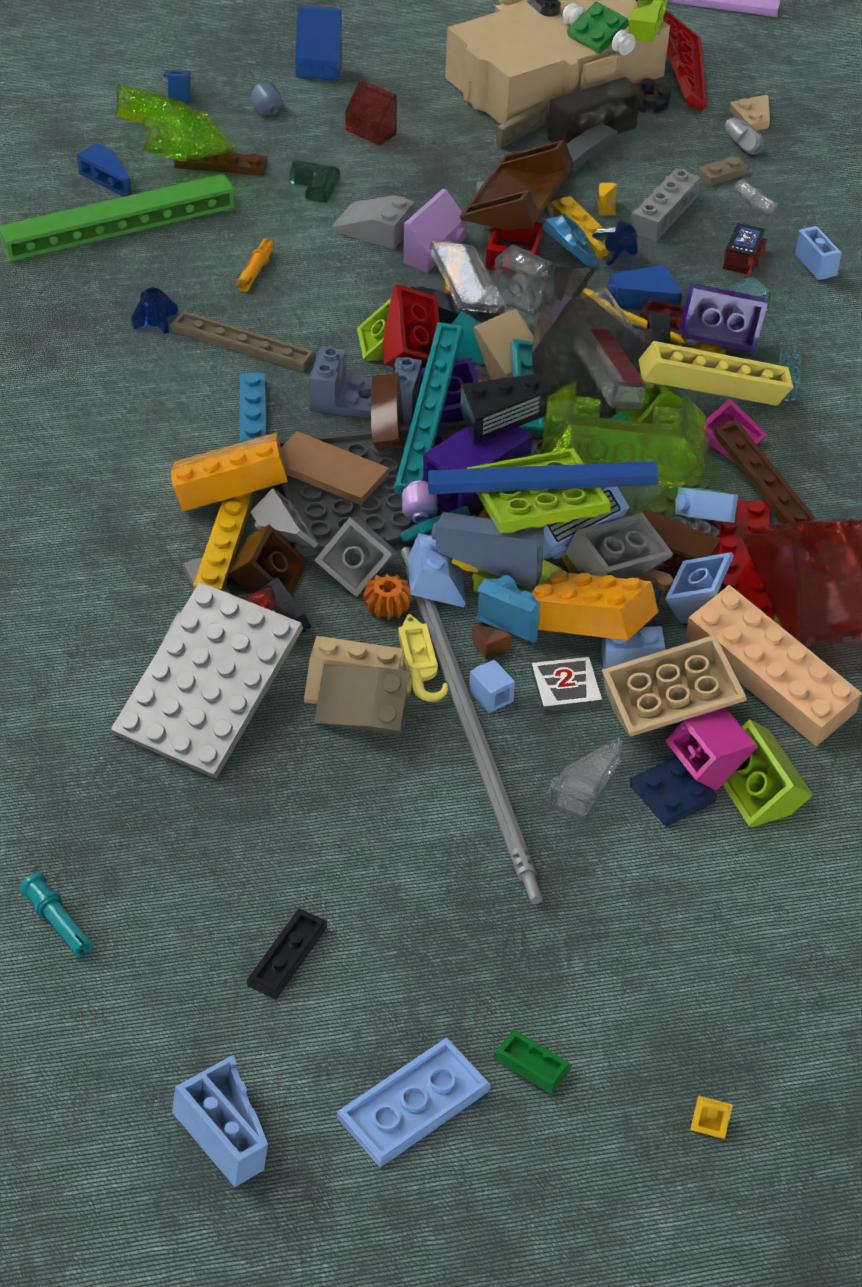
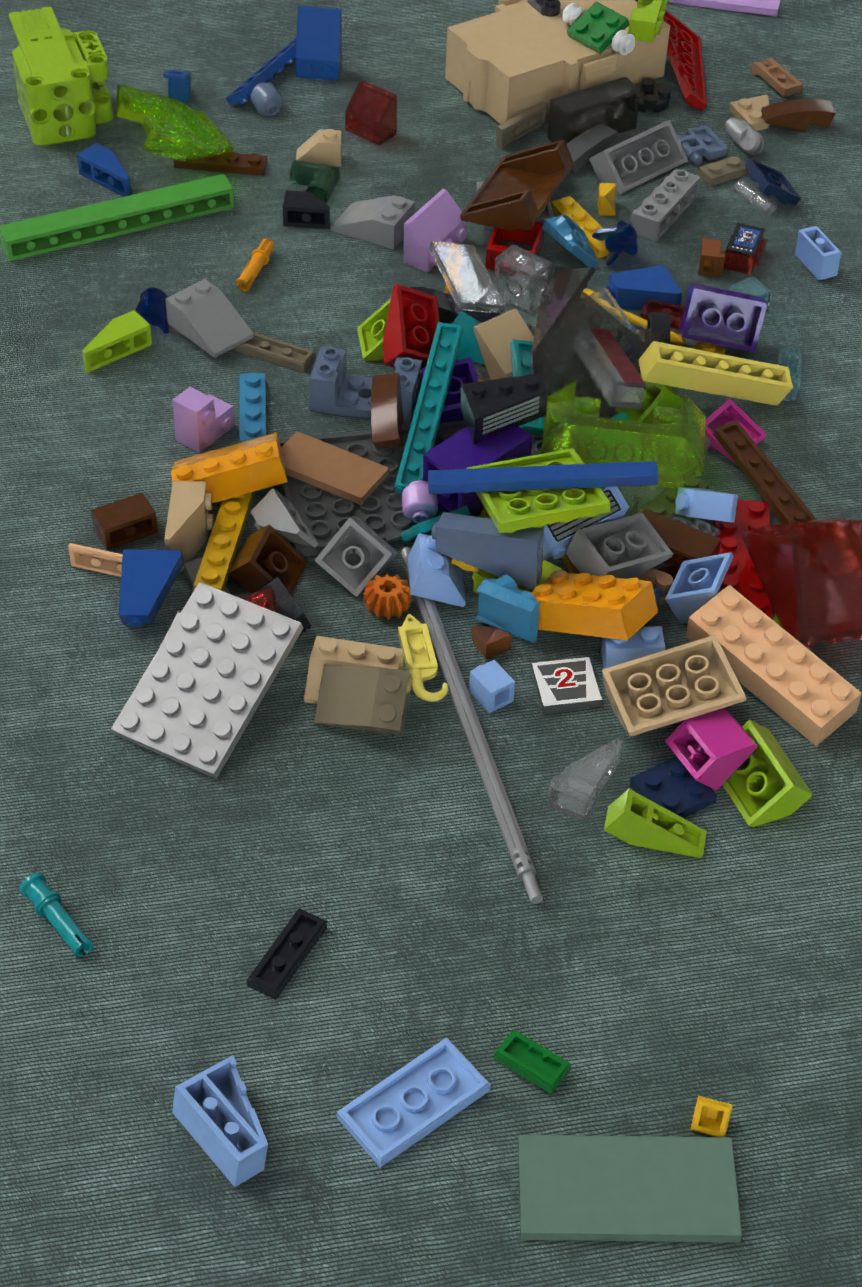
(59, 78): none -> lime piece
(95, 559): none -> light nougat slope
(117, 340): none -> lime slope
(124, 521): none -> reddish brown brick
(146, 583): none -> blue slope
(188, 518): none -> tan slope
(200, 419): none -> lavender brick
(207, 318): none -> light grey slope
(263, 74): none -> blue plate
(305, 211): none -> black slope
(322, 148): none -> tan slope
(628, 1188): none -> sand green tile
(640, 158): none -> light grey slope
(653, 826): none -> lime slope
(705, 144): none -> sand blue plate
(711, 258): none -> dark orange brick
(772, 182): none -> dark blue plate
(777, 77): none -> medium nougat plate
(799, 113): none -> reddish brown slope

